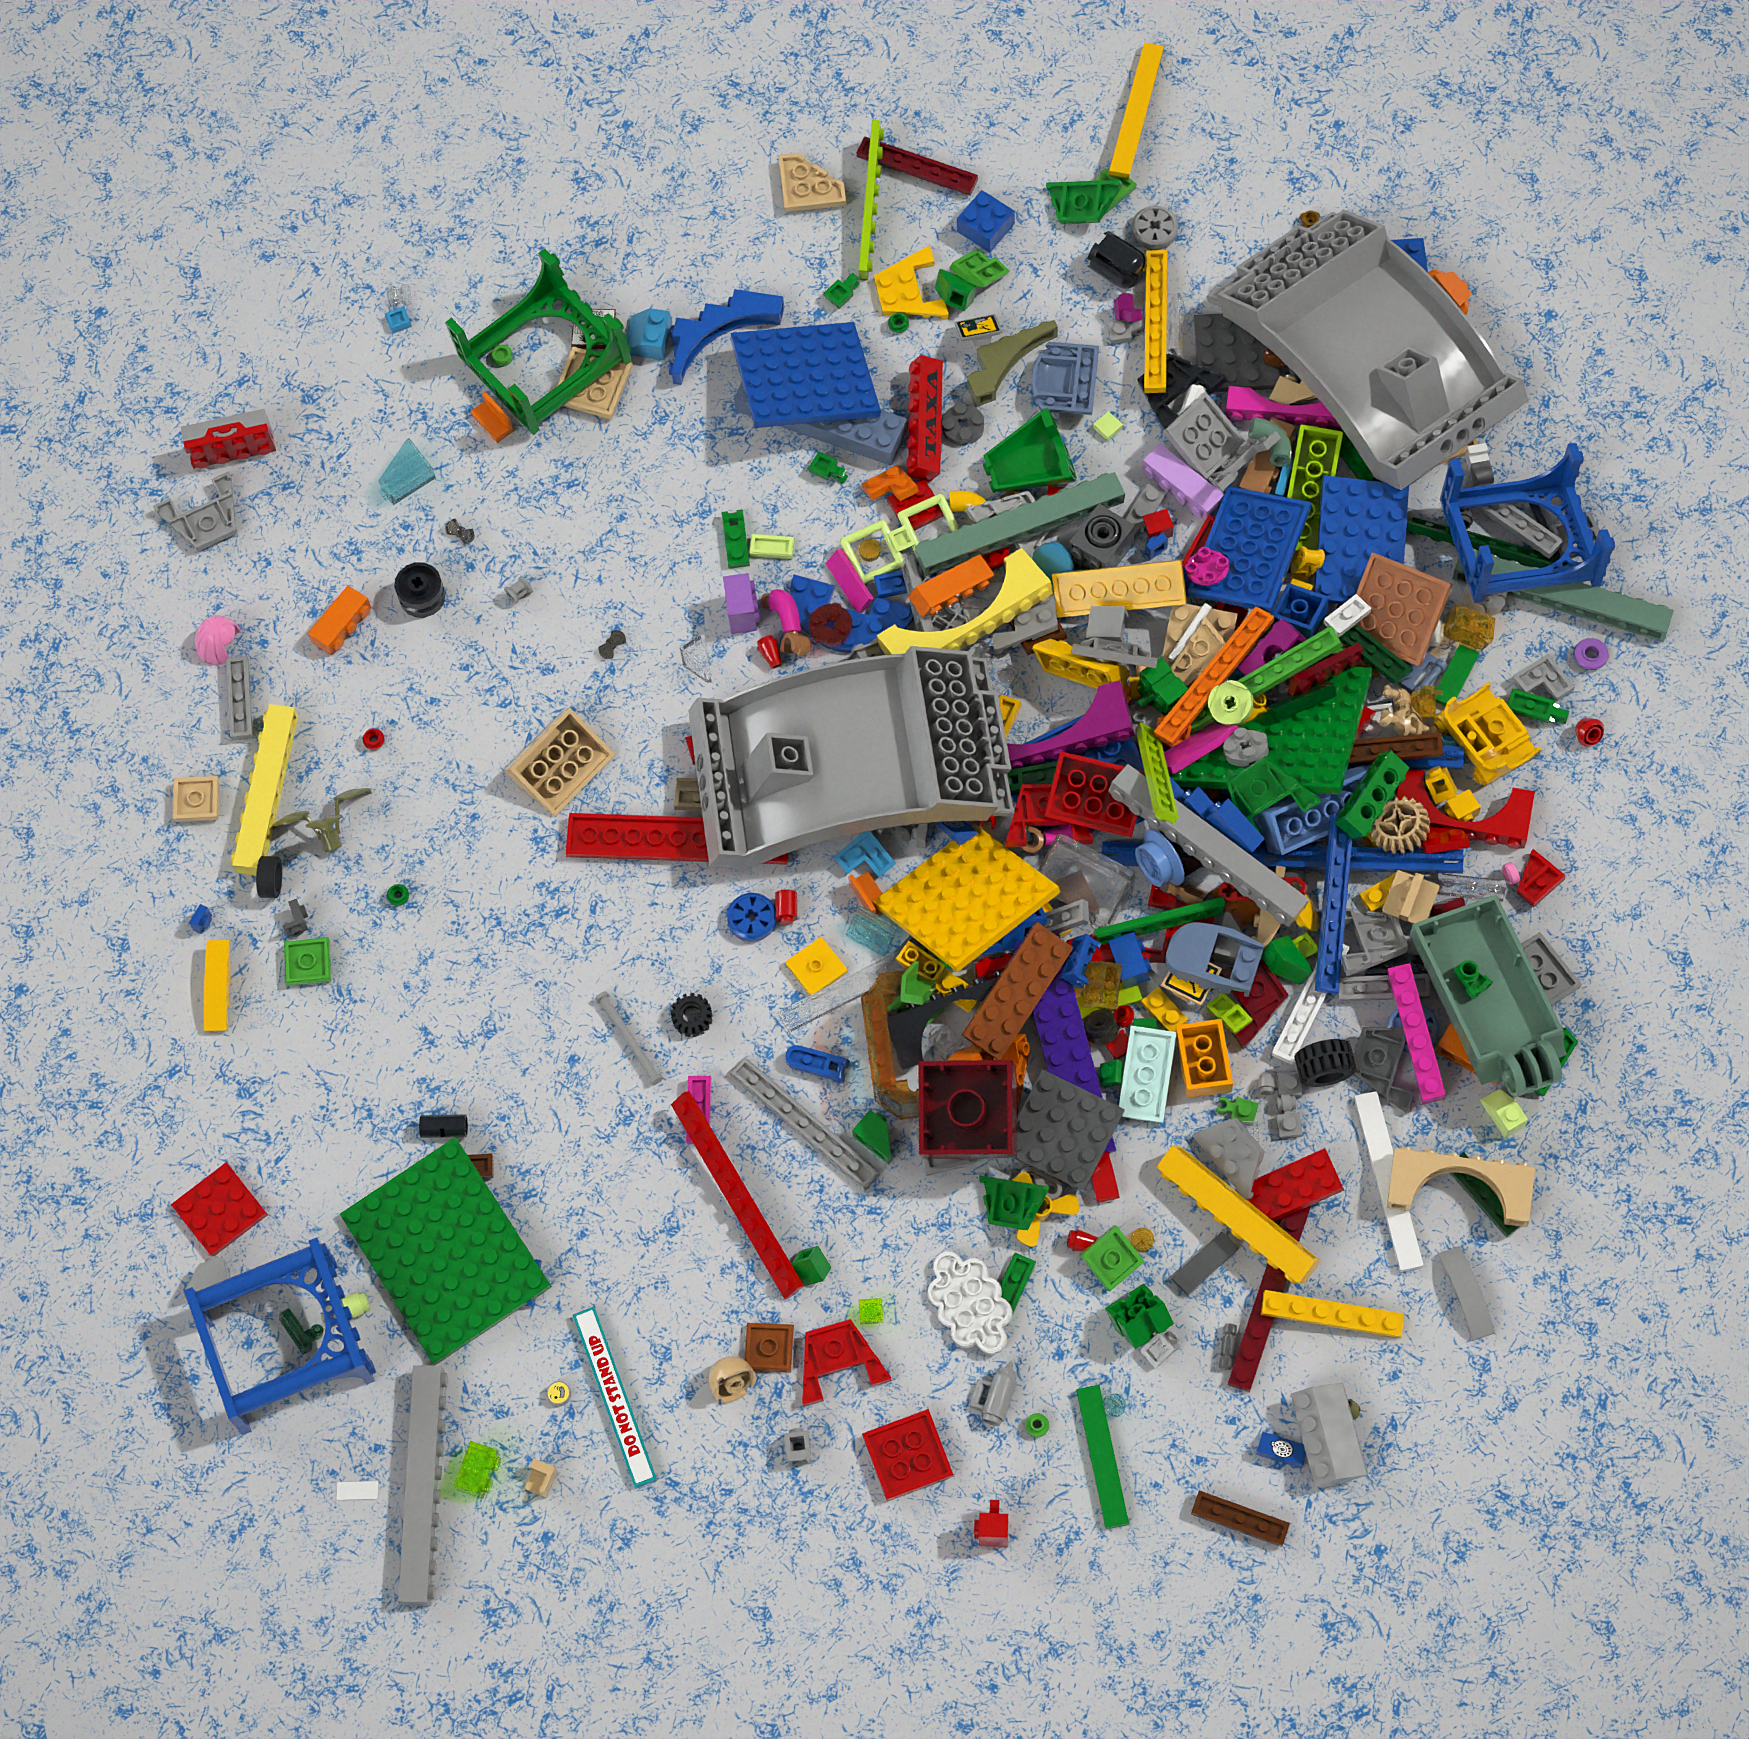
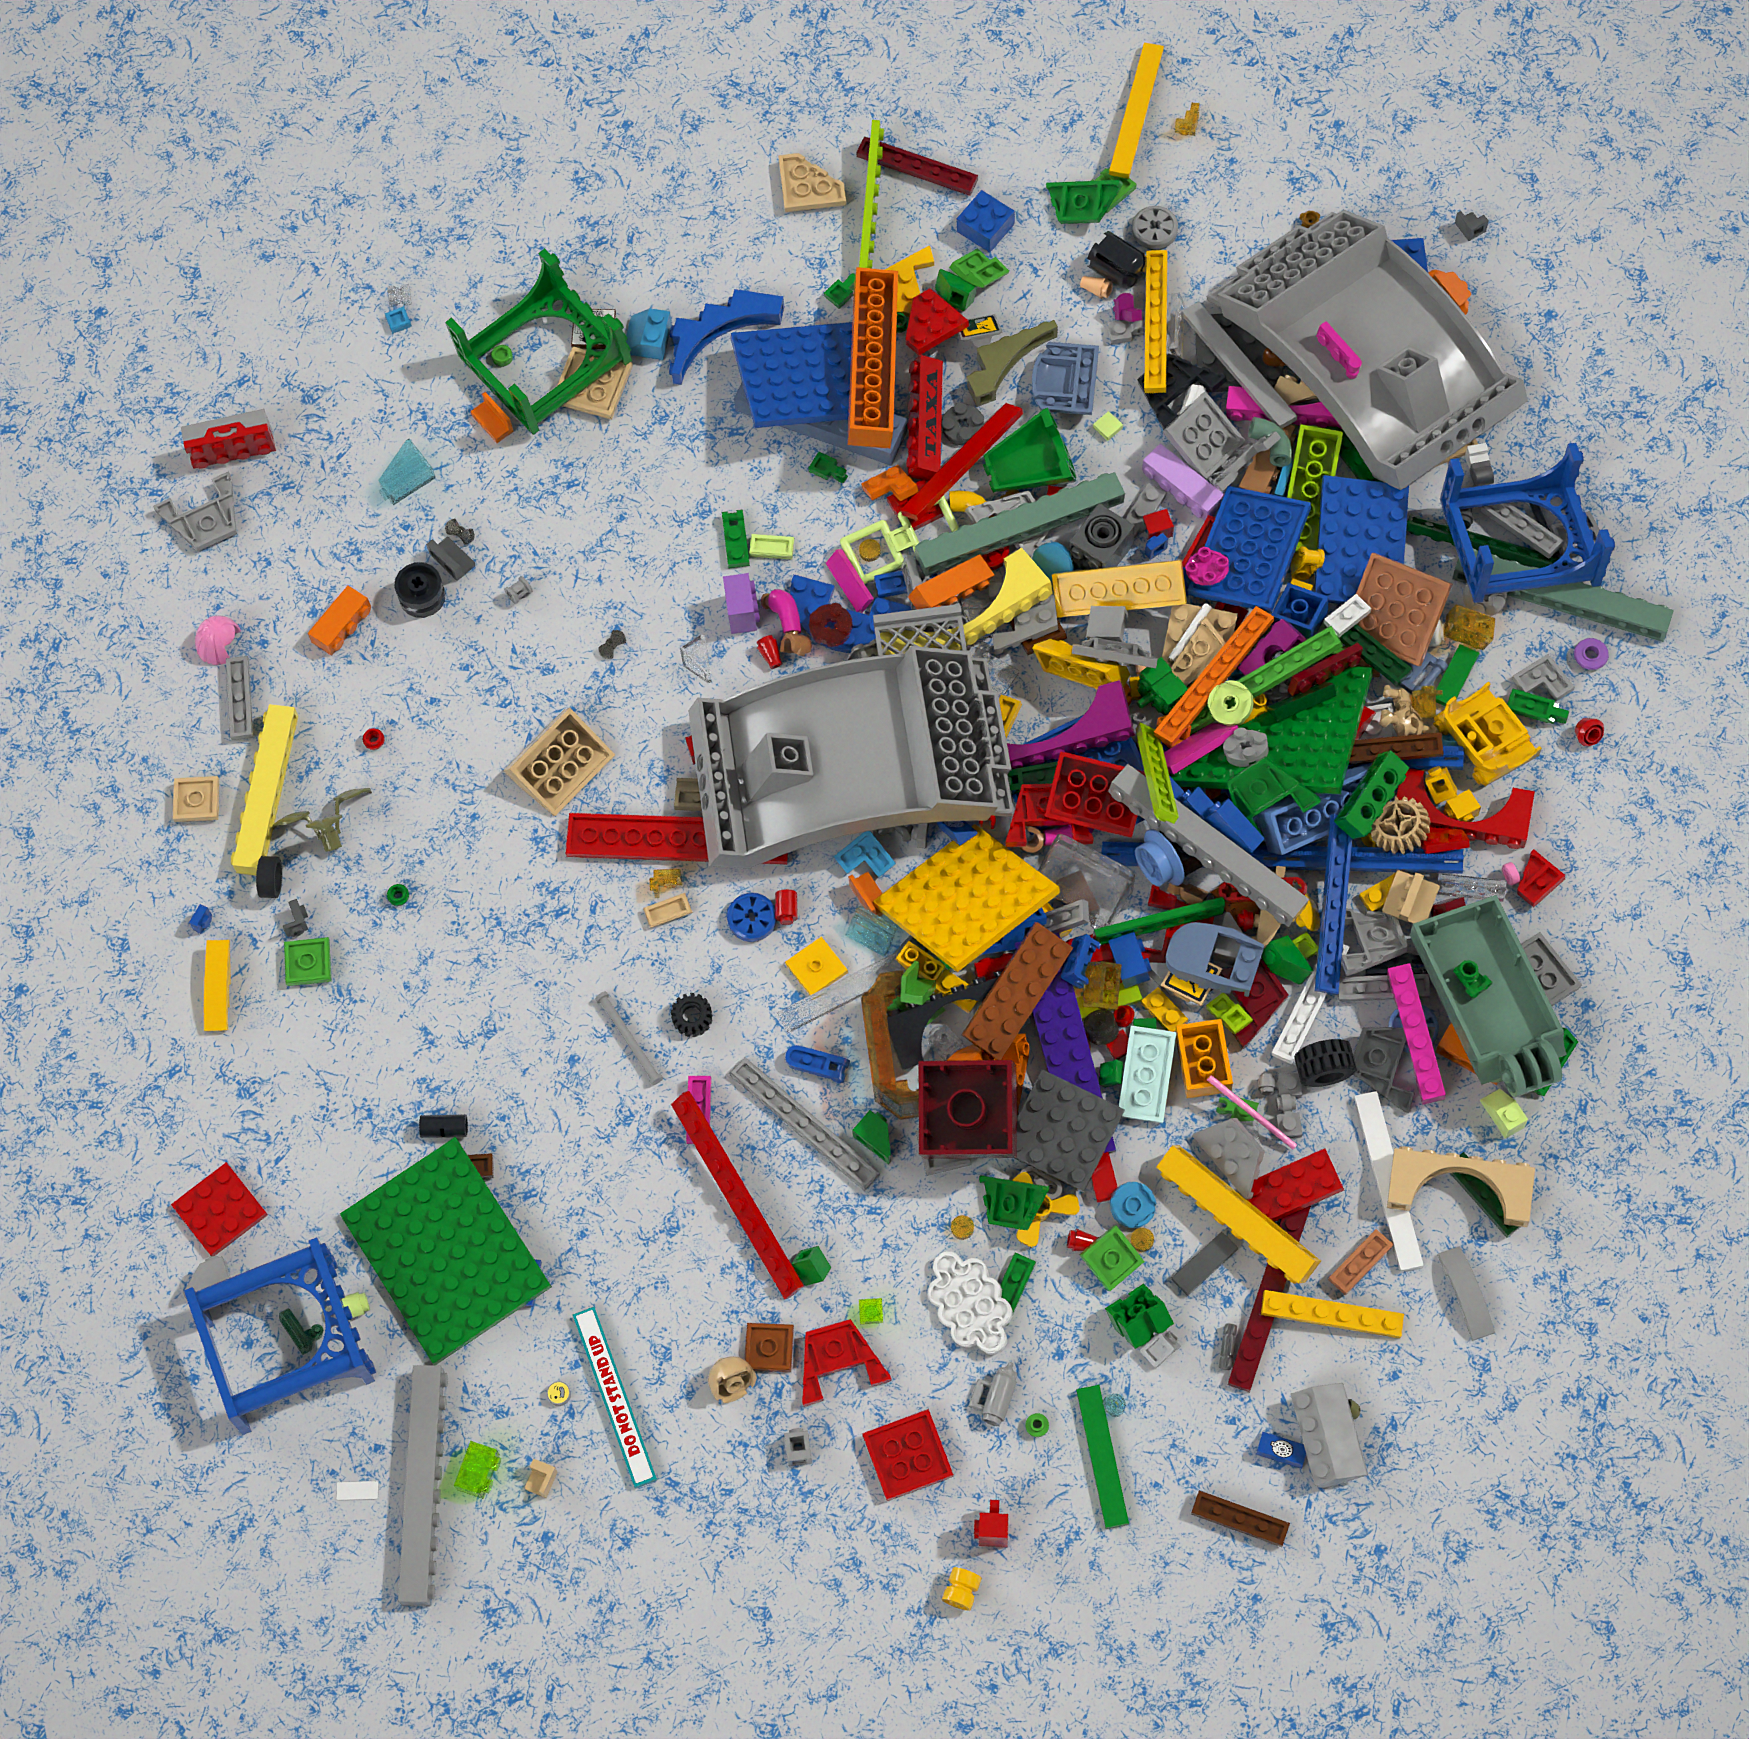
(451, 557): none -> dark grey panel
(664, 877): none -> clear yellow bracket
(667, 910): none -> tan tile
(873, 358): none -> orange brick
(915, 619): none -> light grey fence
(932, 322): none -> red plate
(961, 461): none -> red tile
(962, 1227): none -> clear yellow tile
(962, 1585): none -> yellow wheel
(1098, 286): none -> light nougat cone
(1132, 1204): none -> dark azure tile
(1189, 124): none -> clear yellow bracket
(1239, 365): none -> light grey tile
(1245, 920): none -> red plate
(1251, 1112): none -> bright pink axle
(1339, 349): none -> dark pink plate
(1360, 1262): none -> nougat plate
(1471, 225): none -> dark grey panel

